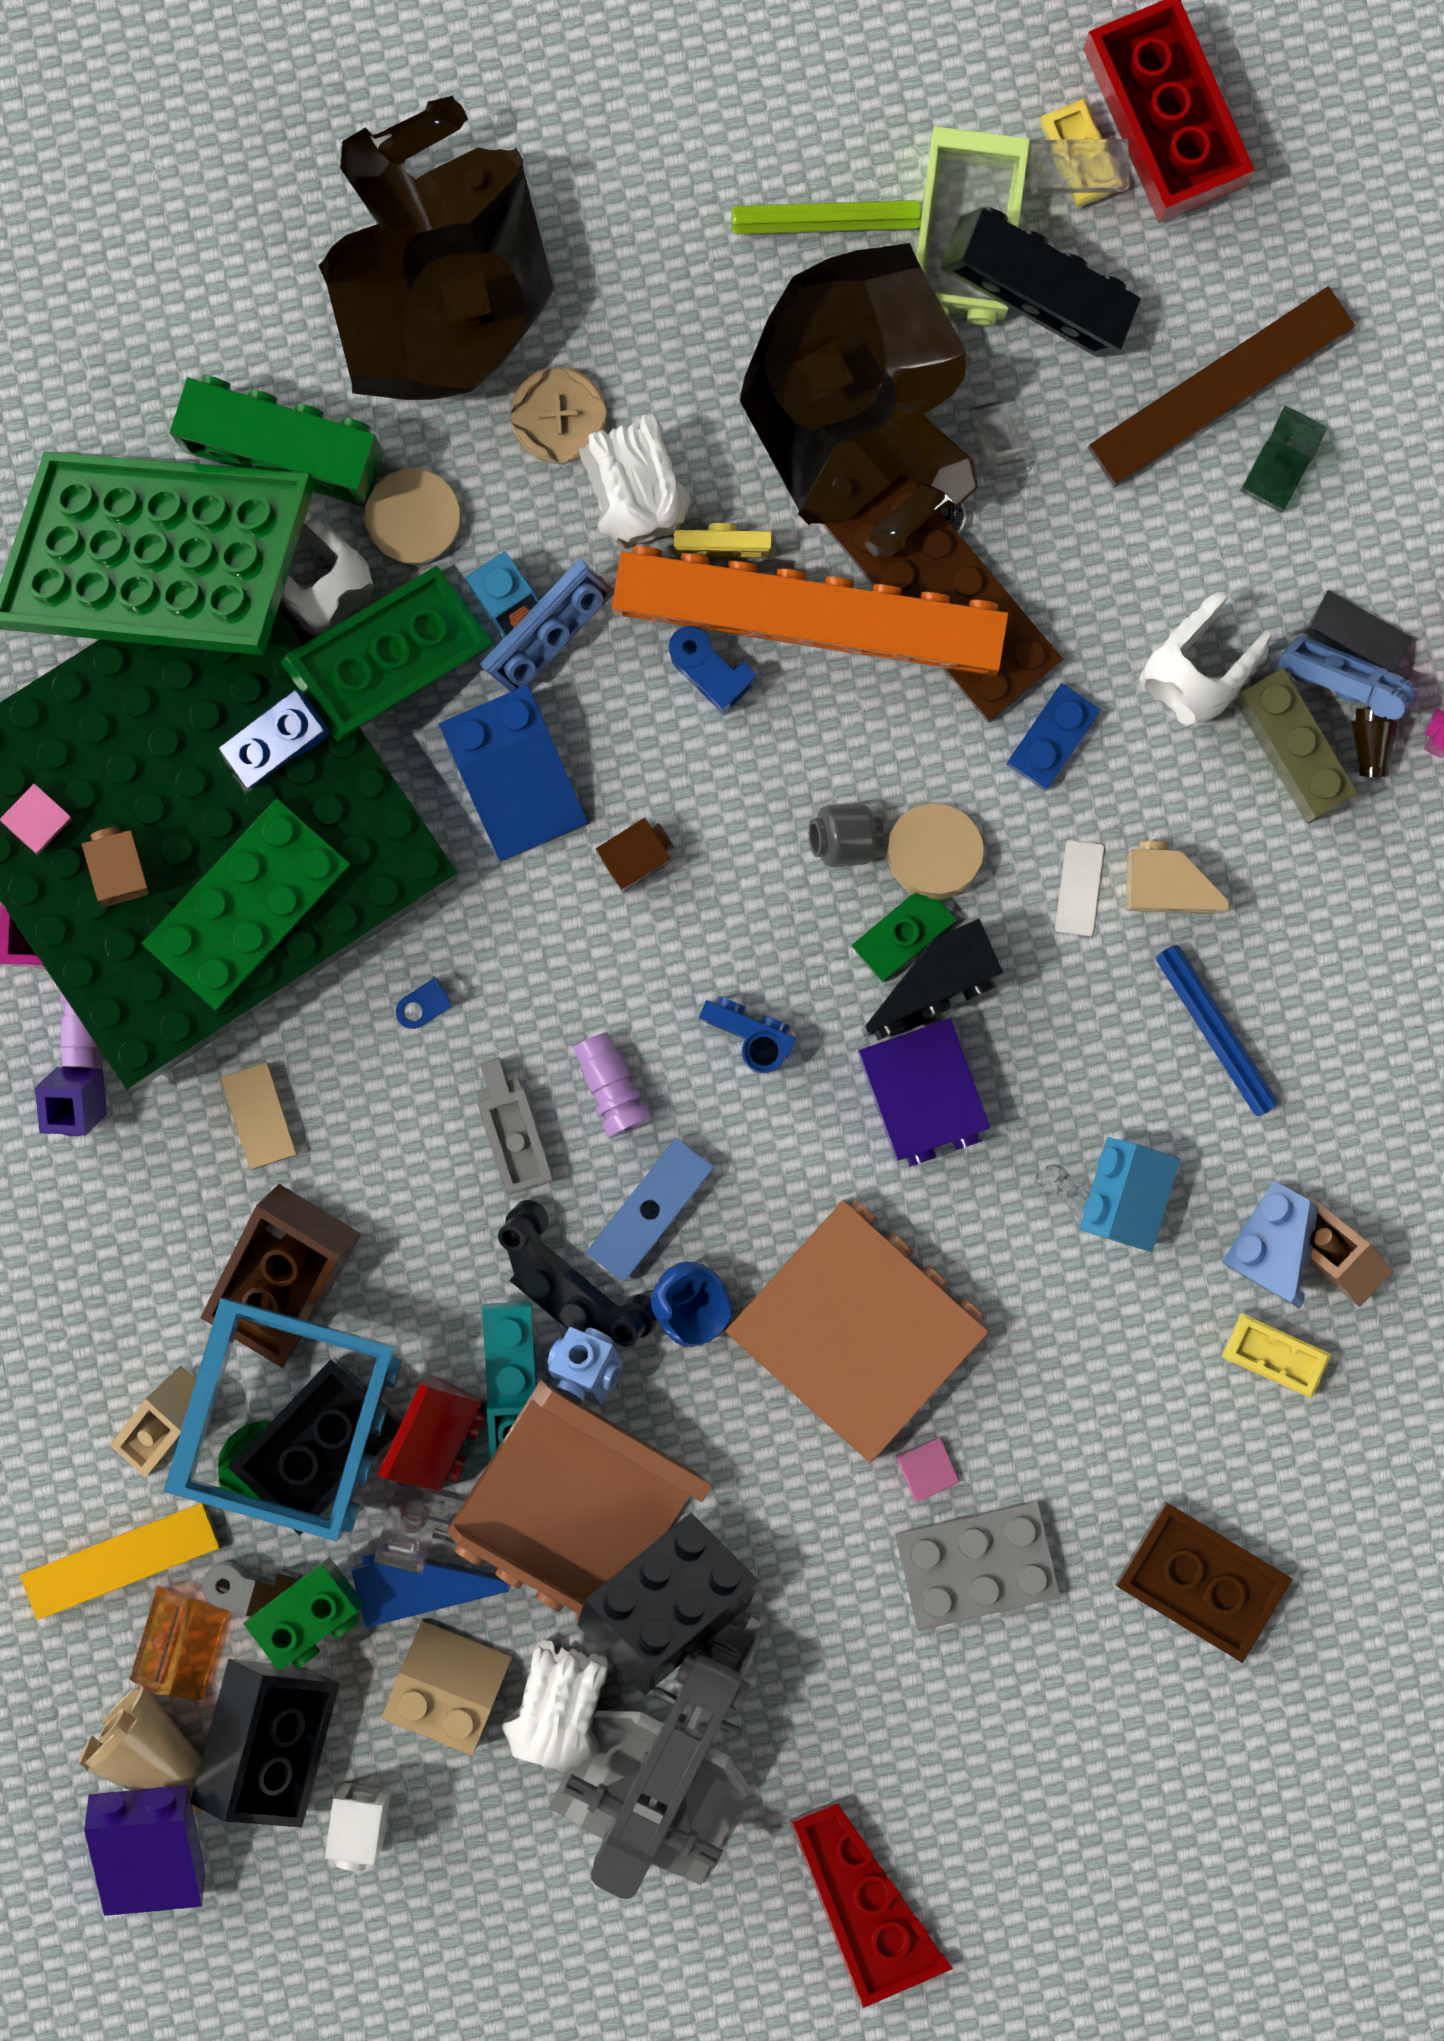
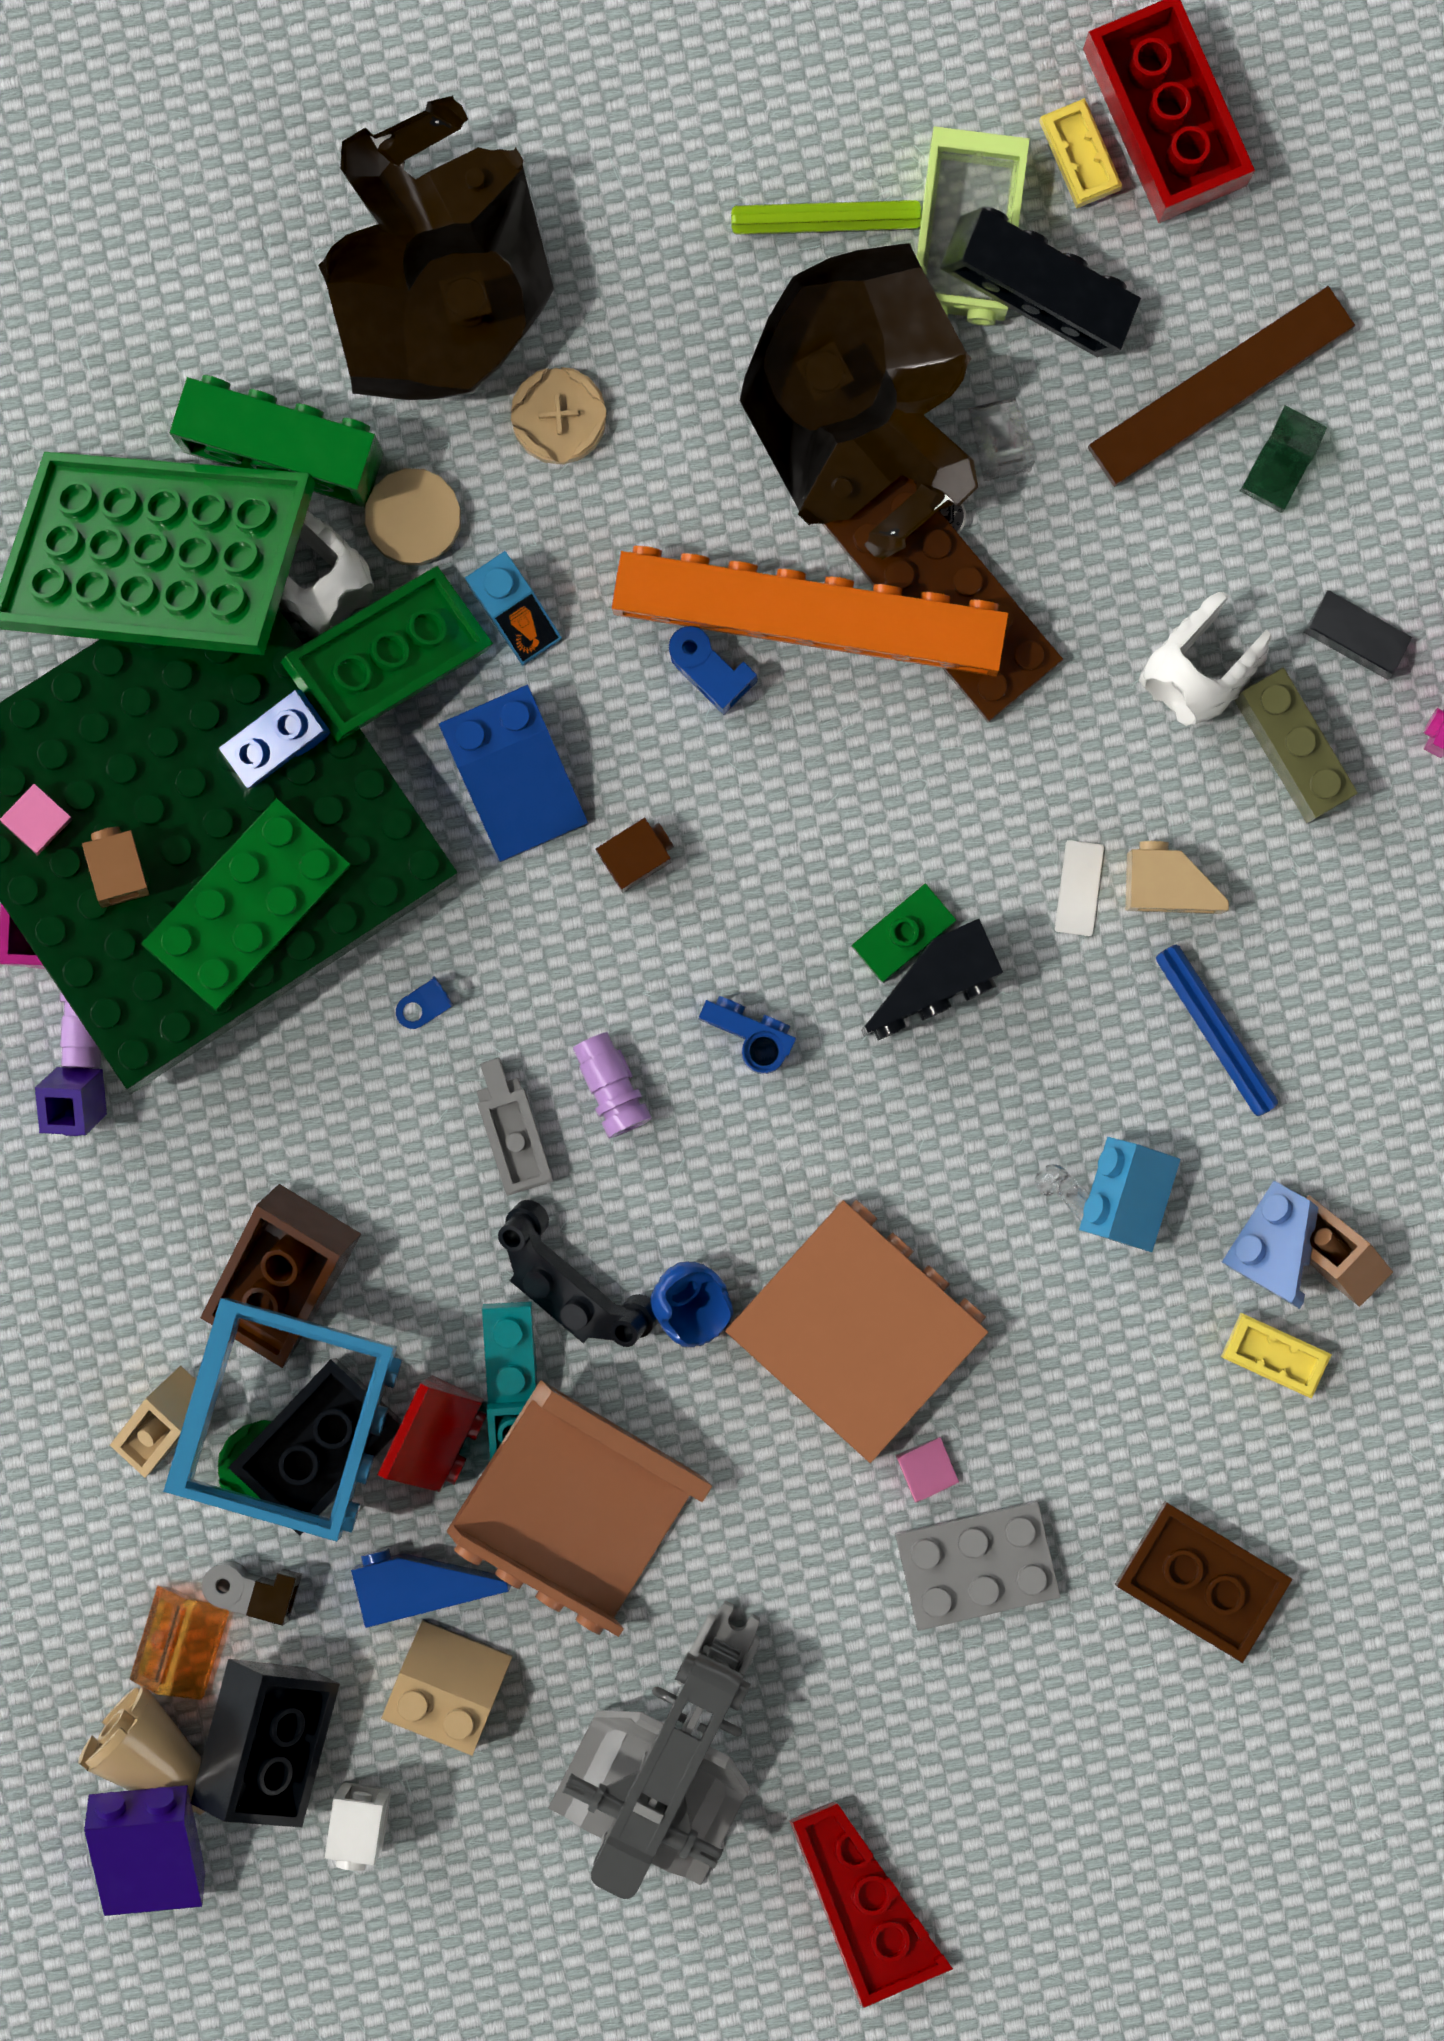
(120, 1561): yellow tile -> none
(259, 1116): tan tile -> none
(304, 1615): green brick -> none
(413, 1522): clear plate -> none
(548, 626): medium blue tile -> none
(557, 1709): white piece -> none
(594, 1376): light blue brick -> none
(632, 1235): medium blue tile -> none
(634, 483): white piece -> none
(667, 1603): black brick -> none
(723, 541): light yellow plate -> none
(845, 834): dark grey head -> none
(924, 1092): dark purple brick -> none
(935, 851): tan tile -> none
(1053, 736): blue plate -> none
(1079, 166): clear plate -> none
(1349, 677): medium blue hinge -> none
(1373, 742): dark brown cone -> none

